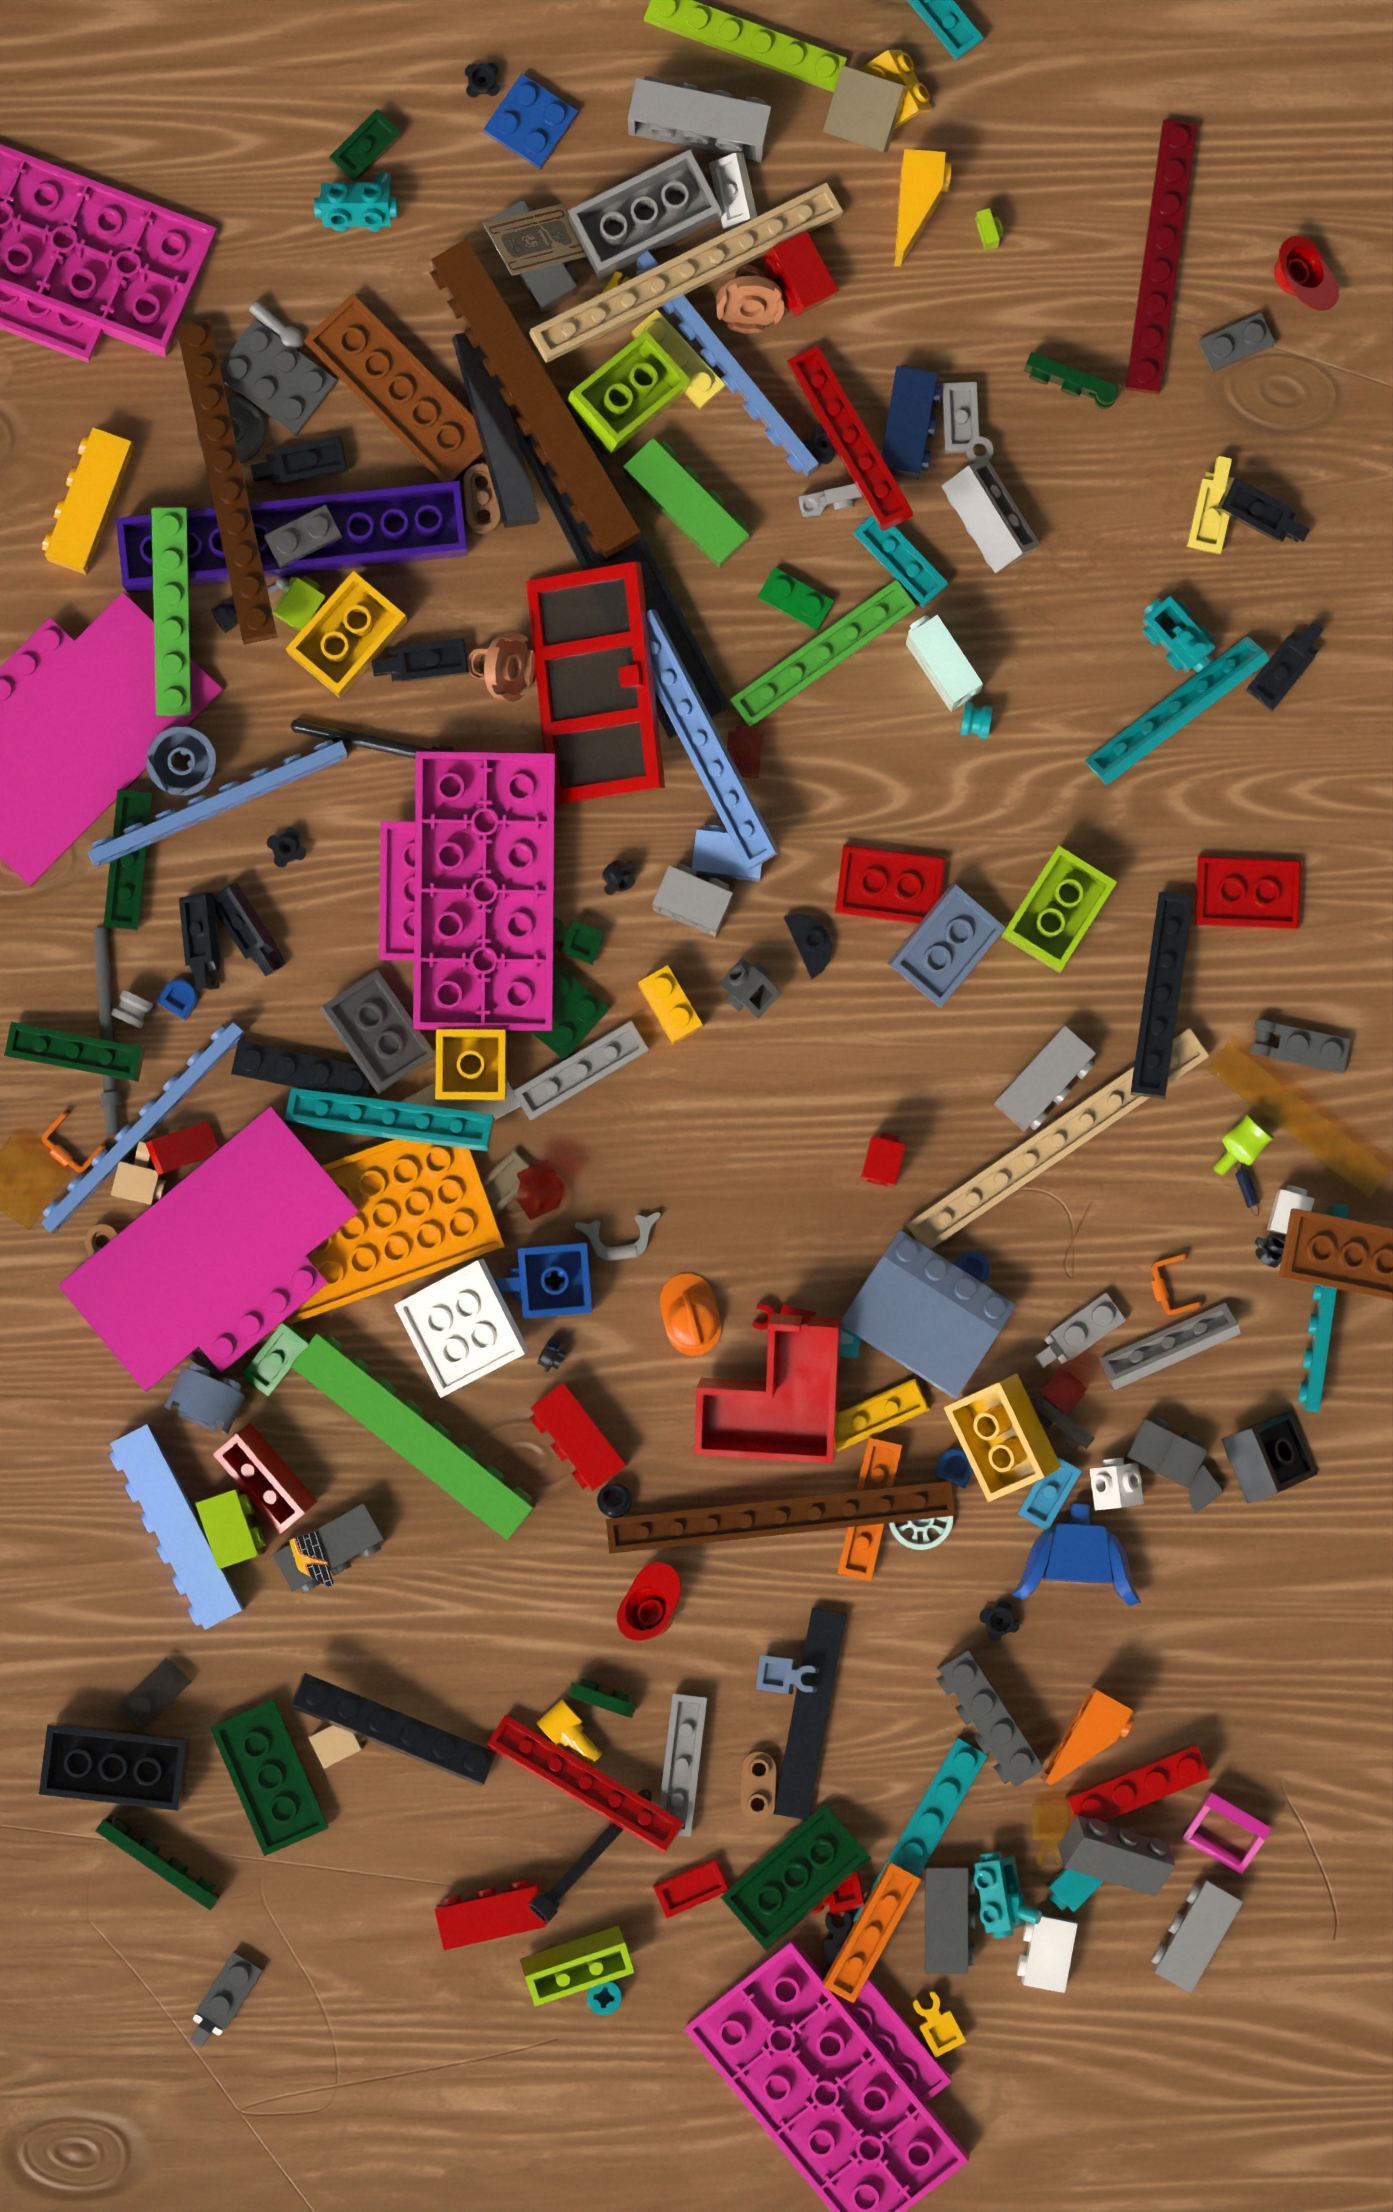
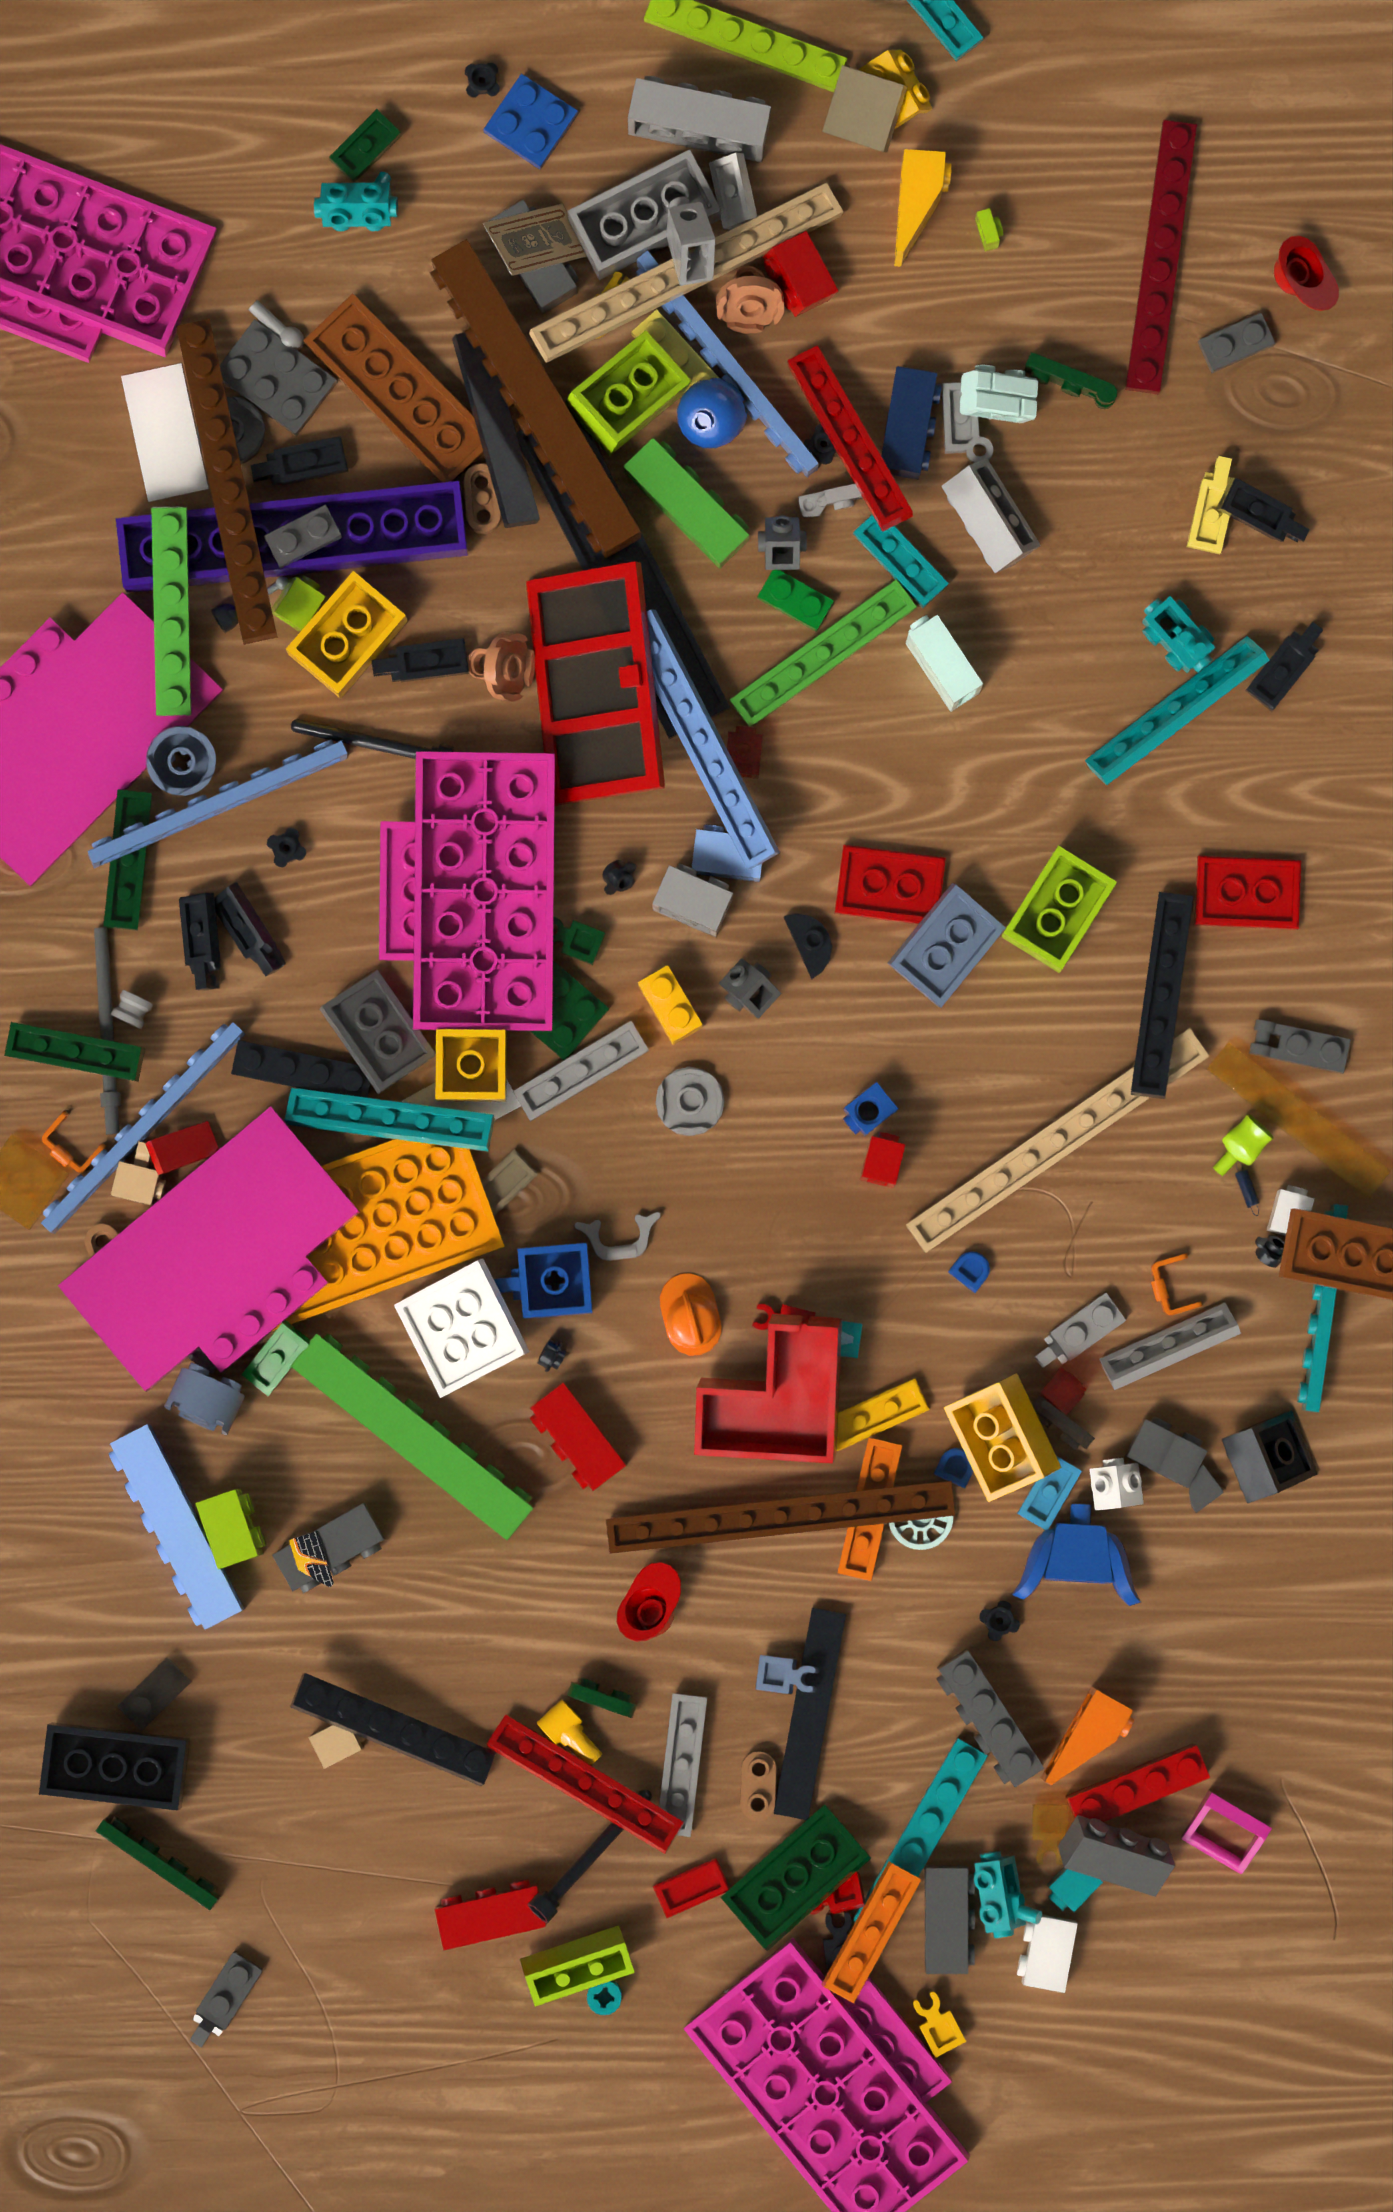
(88, 501): yellow brick -> none
(164, 432): none -> white sticker
(179, 998): blue tile -> none
(265, 1478): red brick -> none
(269, 1777): dark green plate -> none
(539, 1190): clear red brick -> none
(614, 1500): black plate -> none
(688, 228): none -> light grey torso
(689, 1101): none -> light grey tile
(711, 413): none -> blue cylinder
(782, 543): none -> dark grey brick
(880, 1099): none -> blue brick
(927, 1314): sand blue slope -> none
(976, 720): teal wheel -> none
(998, 395): none -> light aqua brick
(1046, 1080): light grey brick -> none
(1195, 1934): light grey brick -> none

